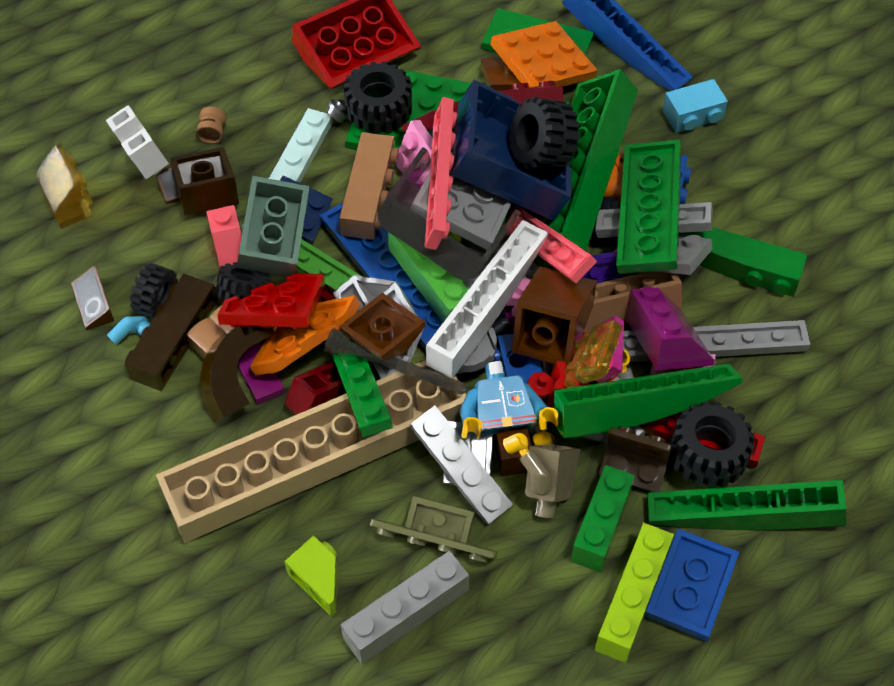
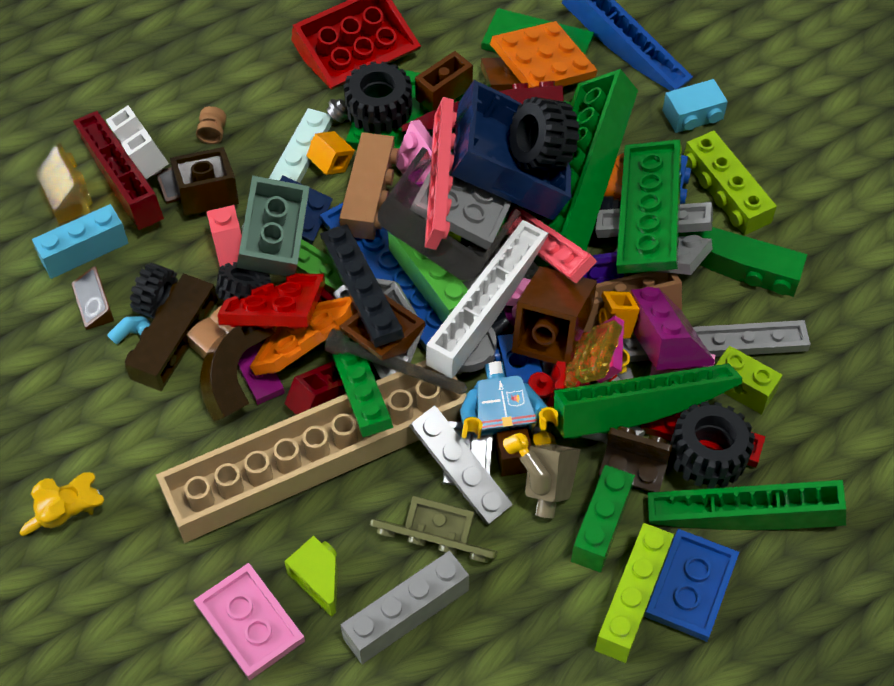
(57, 504): none -> yellow animal
(80, 241): none -> medium azure brick
(119, 171): none -> dark red slope
(249, 621): none -> bright pink plate
(330, 152): none -> light orange brick
(362, 286): none -> black plate
(444, 79): none -> reddish brown brick
(620, 305): none -> light orange brick
(729, 183): none -> lime brick
(758, 380): none -> lime brick

